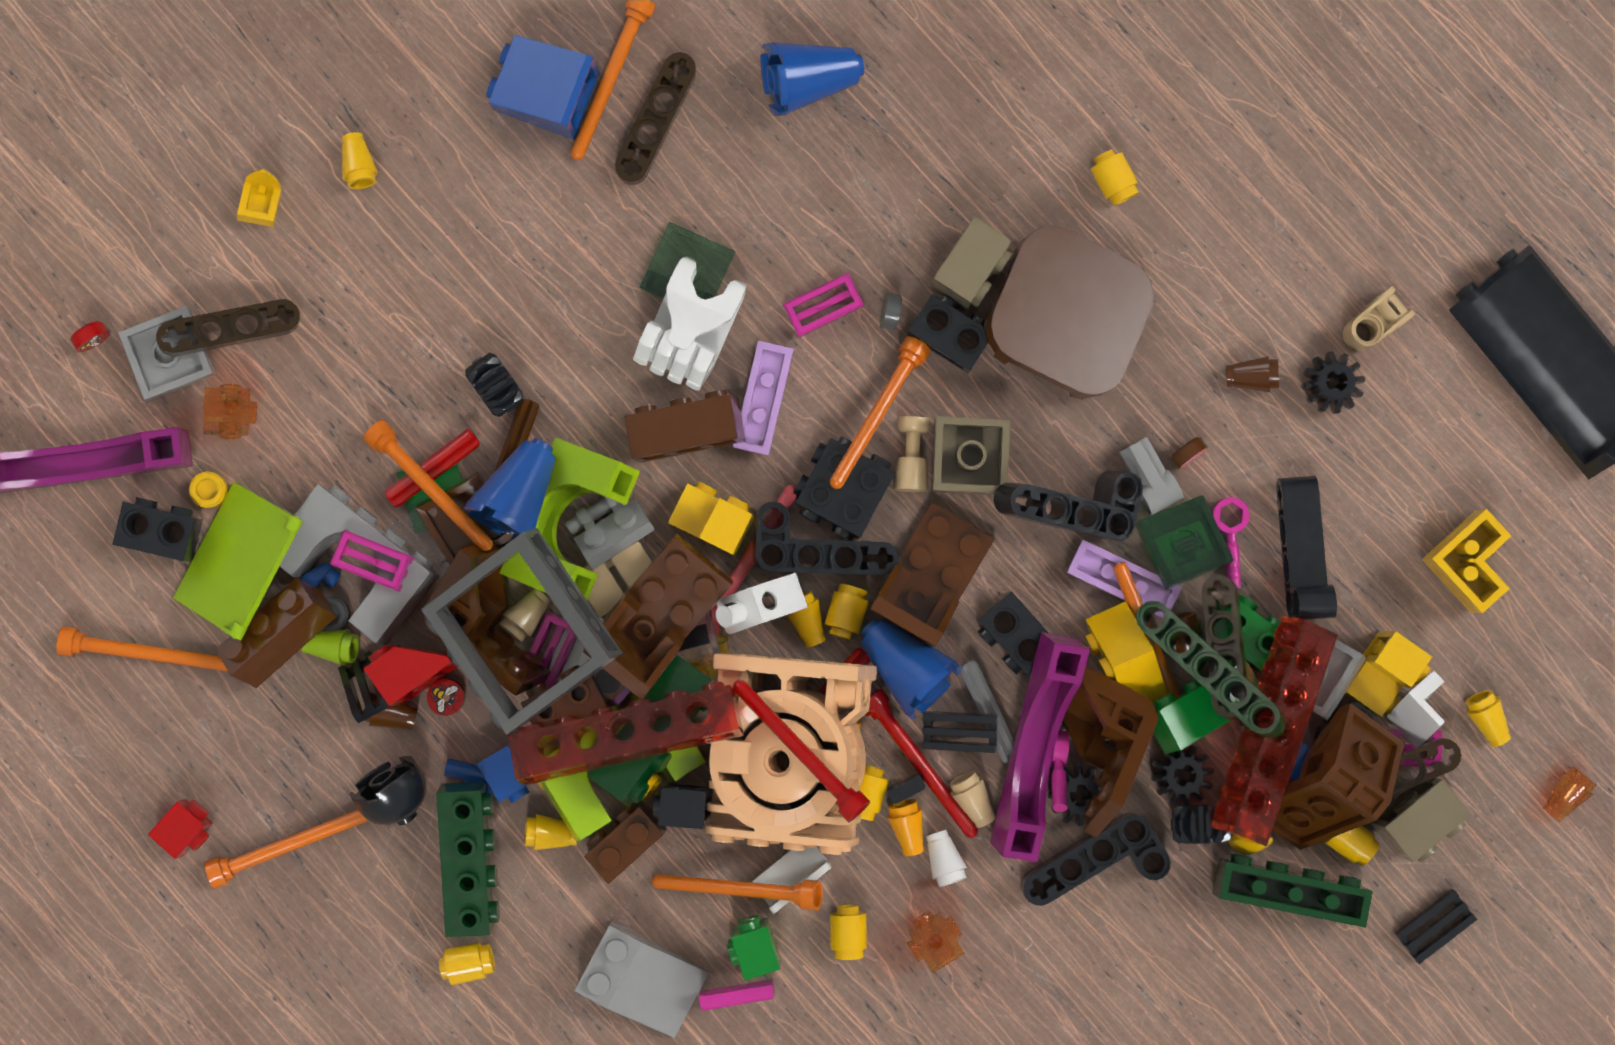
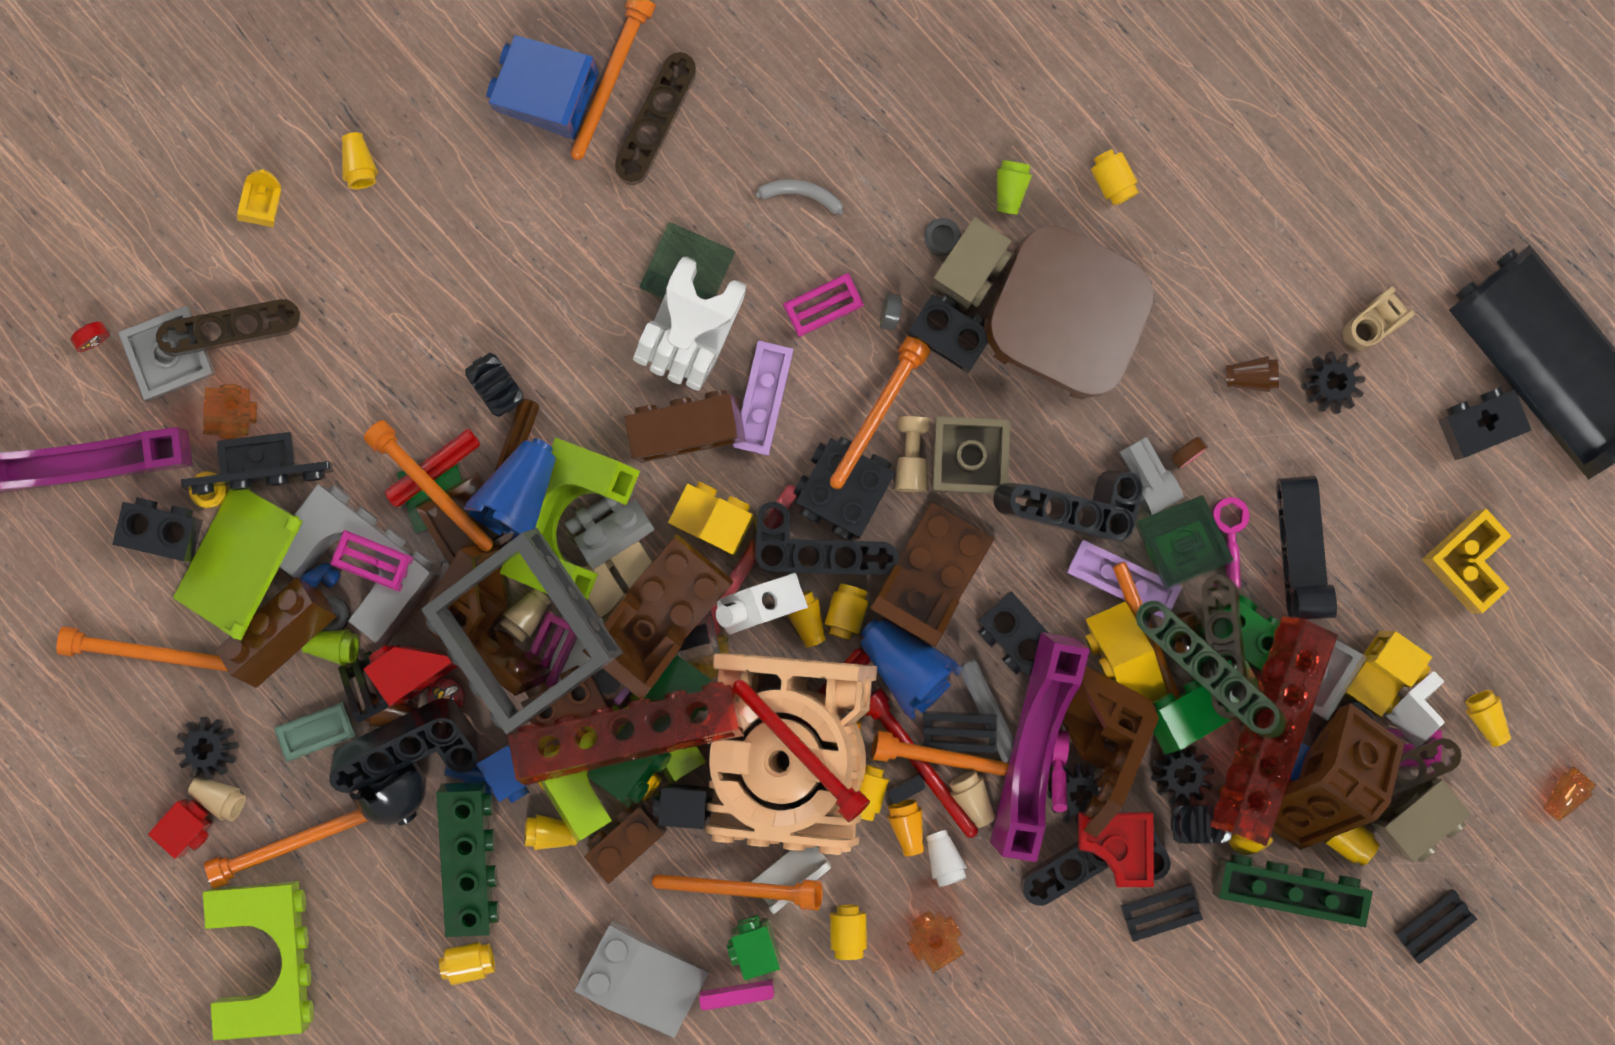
(198, 736): none -> black gear
(218, 798): none -> tan cone
(255, 460): none -> black bracket
(276, 911): none -> lime arch
(315, 731): none -> sand green tile
(359, 765): none -> black beam
(803, 188): none -> light grey piece
(806, 73): blue cone -> none
(888, 747): none -> orange piece
(941, 236): none -> dark grey tile
(1012, 185): none -> lime cone
(1125, 847): none -> red tile
(1191, 903): none -> black tile
(1505, 418): none -> black brick

